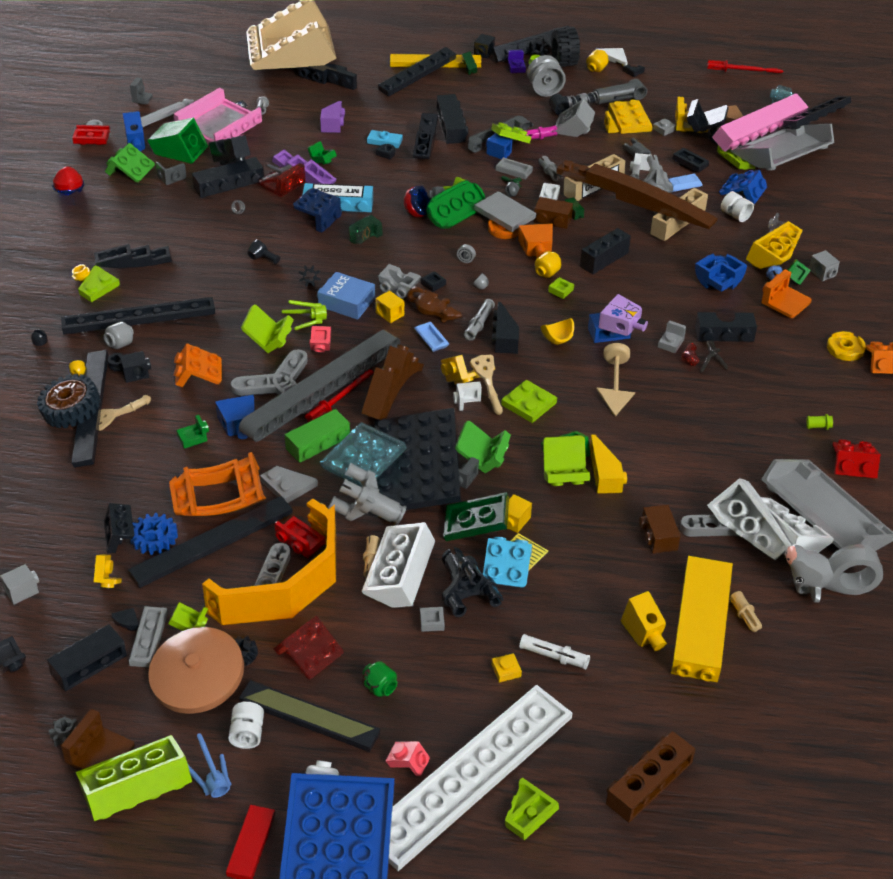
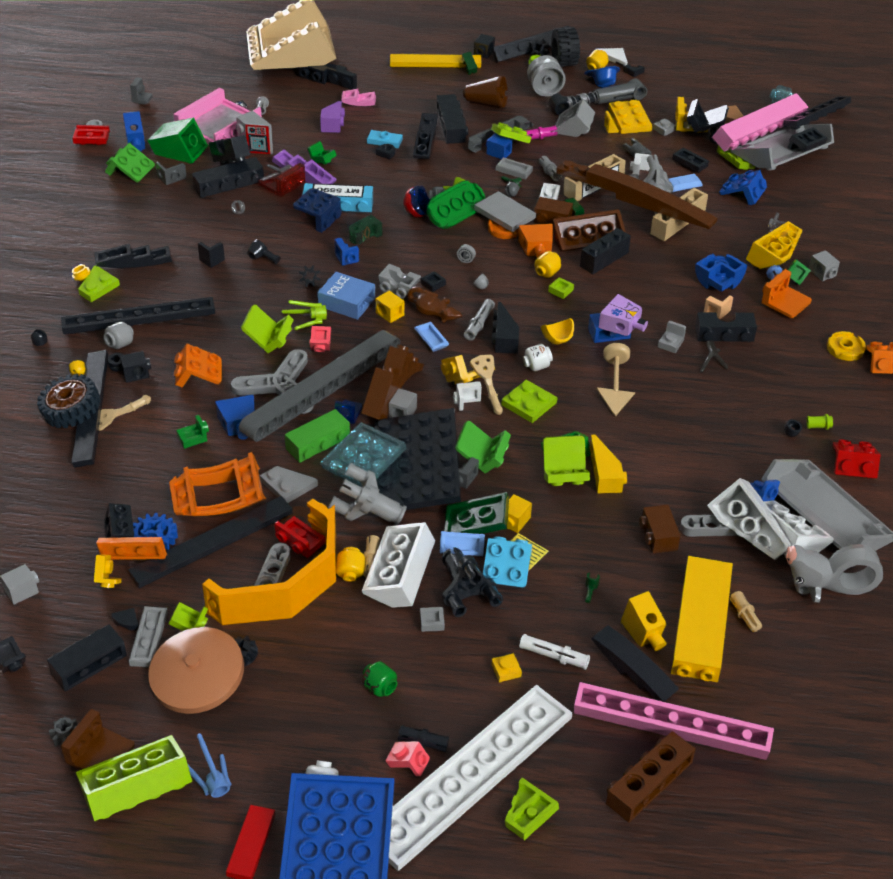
(68, 181): red hair -> none
(132, 548): none -> orange tile
(163, 113): light grey wheel -> none
(211, 255): none -> black panel
(246, 725): white wheel -> none
(257, 132): none -> light grey slope
(311, 647): clear red bracket -> none
(311, 716): tile -> none
(325, 407): red piece -> none
(346, 254): none -> blue bracket
(349, 410): none -> clear blue bracket
(350, 564): none -> yellow head
(353, 97): none -> bright pink slope
(402, 403): none -> light grey brick
(417, 71): black plate -> none
(424, 737): none -> black pin
(468, 543): none -> light blue tile
(488, 92): none -> reddish brown cone
(516, 62): dark purple bracket -> none
(537, 357): none -> white head
(584, 229): none -> reddish brown slope
(591, 584): none -> dark green hand
(604, 76): none -> blue piece
(635, 663): none -> black slope
(665, 717): none -> bright pink brick
(689, 354): clear red arm -> none
(715, 305): none -> light nougat panel
(723, 65): red piece -> none
(737, 206): white wheel -> none
(766, 490): none -> blue bracket
(795, 424): none -> black hinge
(807, 139): none -> black bracket

